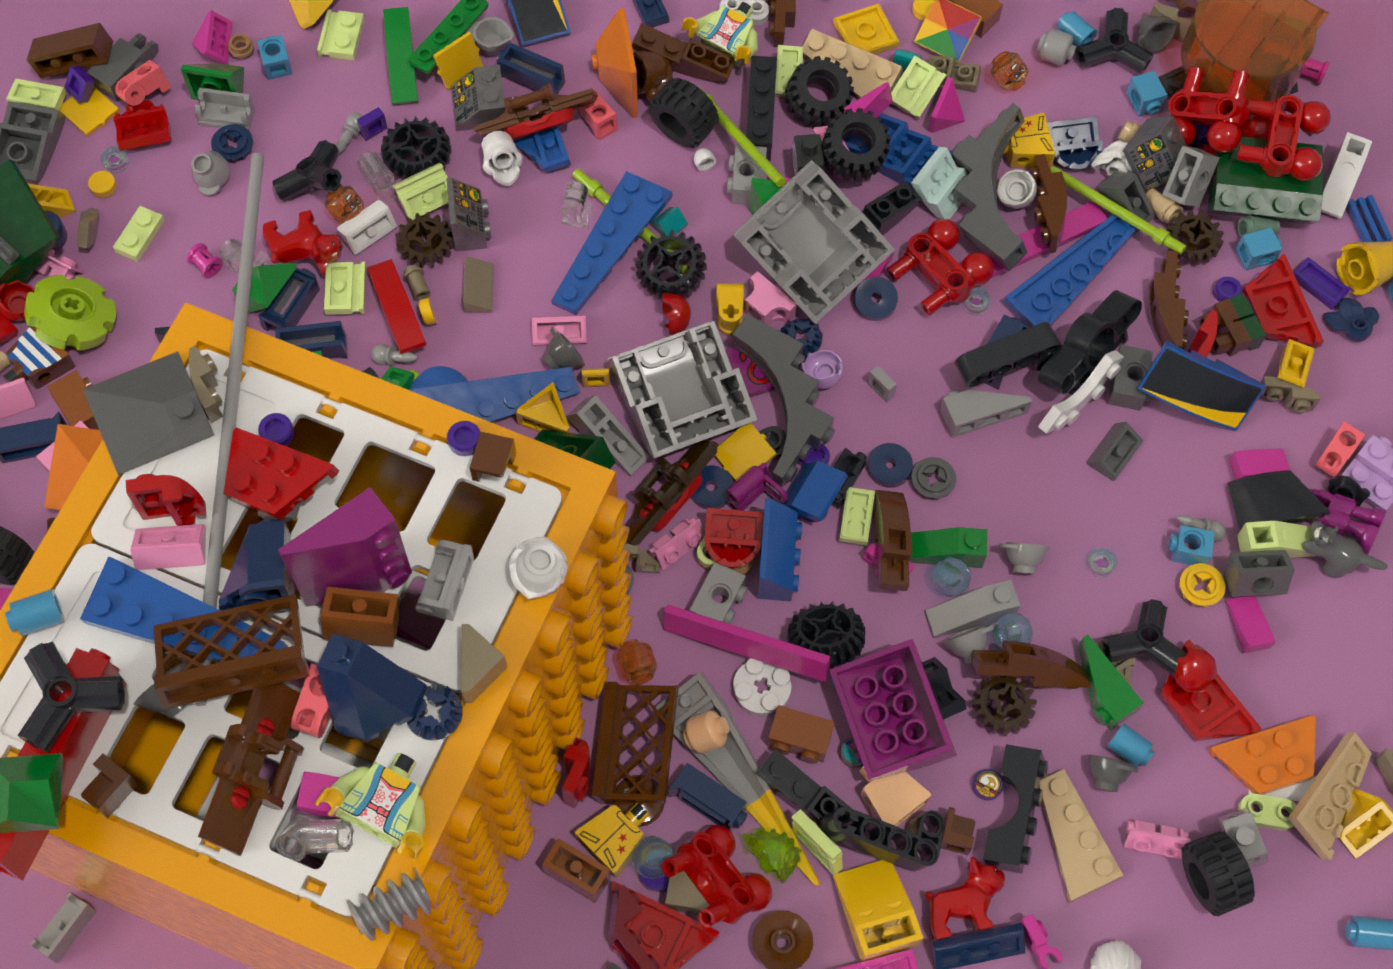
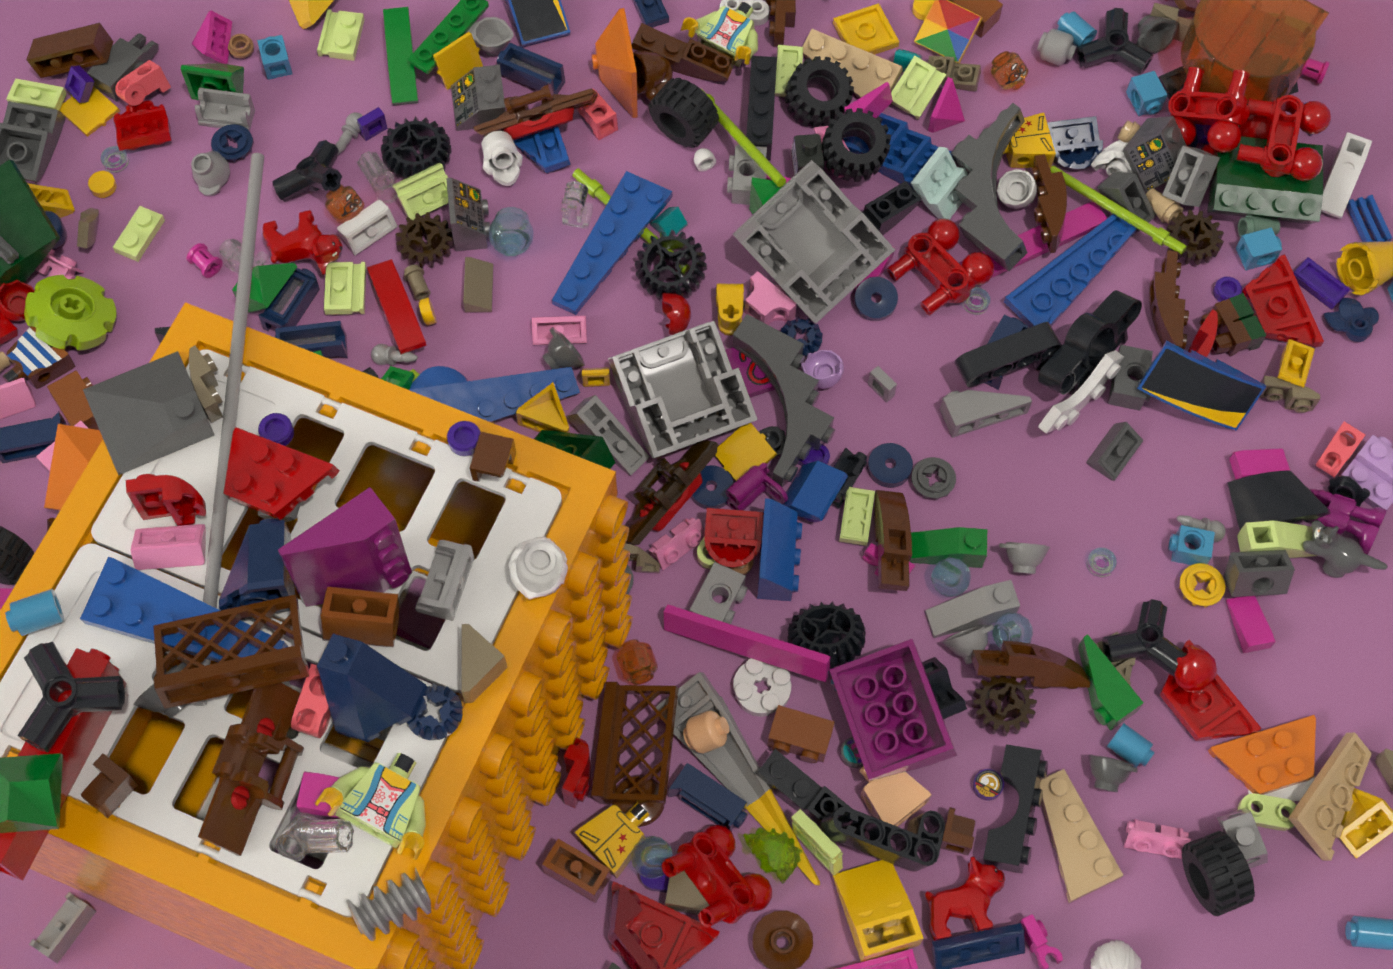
(511, 231): none -> clear light blue piece

